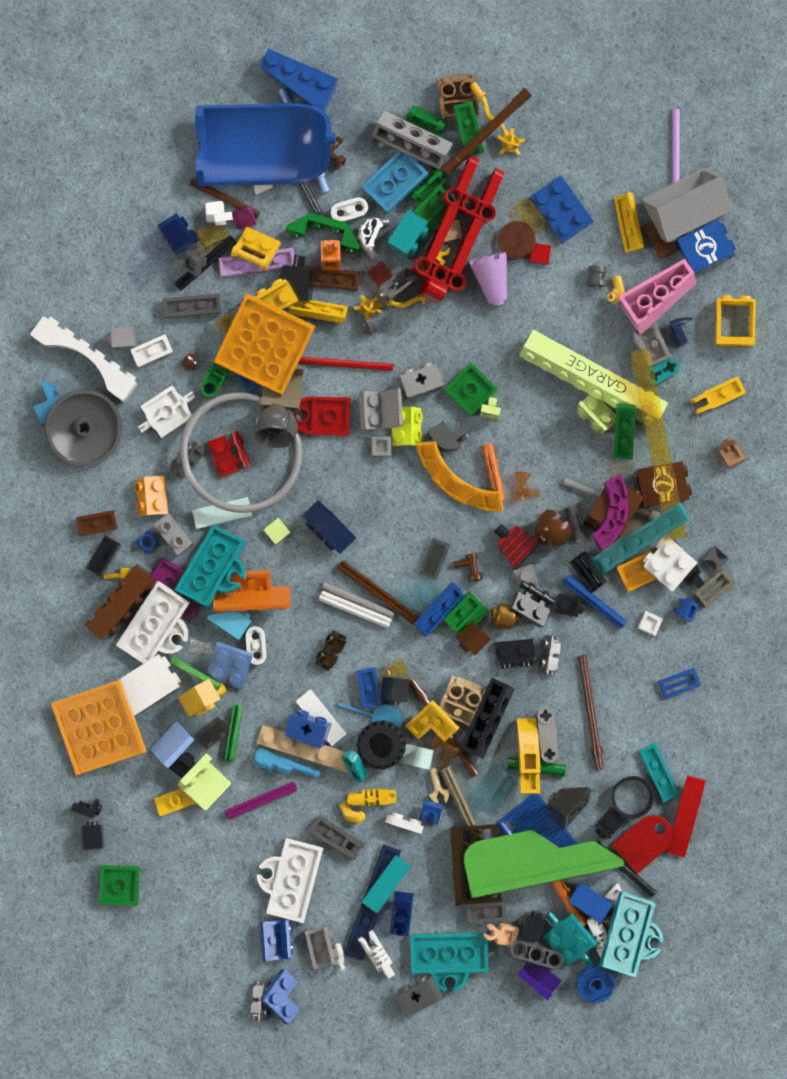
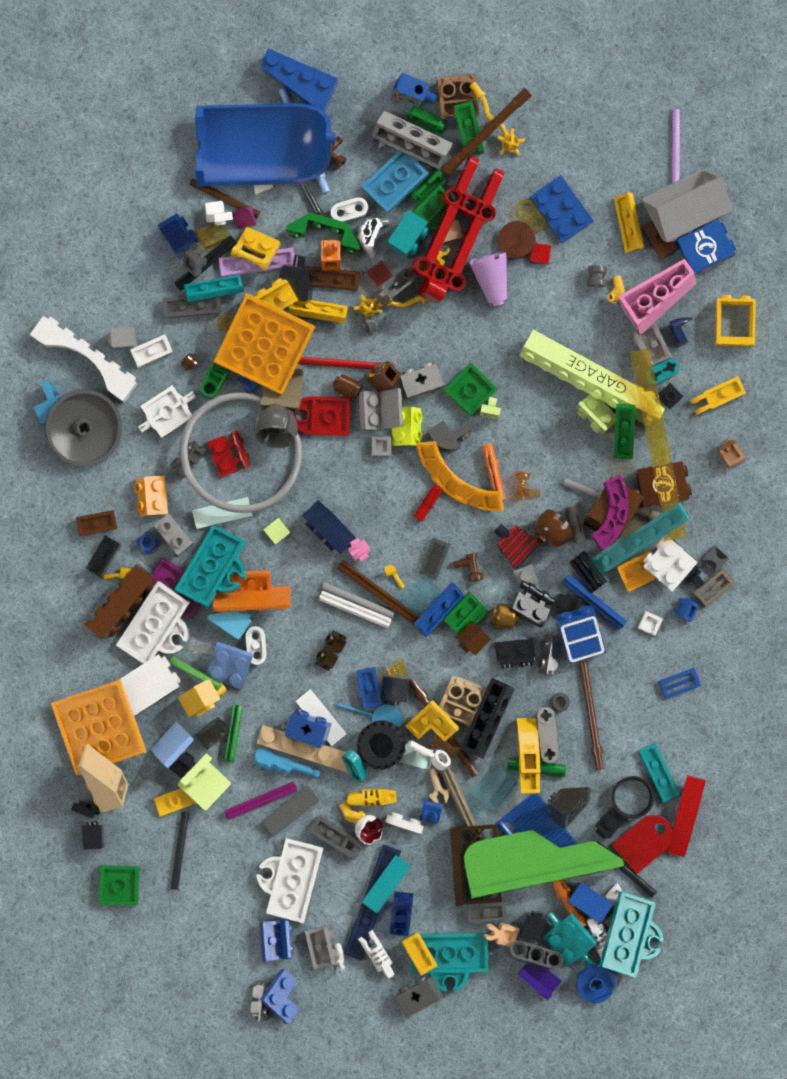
(102, 779): none -> tan slope
(179, 851): none -> black bar
(213, 288): none -> teal tile
(290, 811): none -> dark grey tile
(347, 386): none -> reddish brown brick
(359, 550): none -> bright pink gear
(369, 829): none -> dark red hair
(383, 376): none -> reddish brown brick
(390, 570): none -> yellow hand
(405, 91): none -> blue torso
(419, 953): none -> yellow plate
(427, 503): none -> red axle
(434, 757): none -> white piece
(559, 702): none -> dark grey plate
(580, 634): none -> blue brick
(670, 396): none -> black bracket

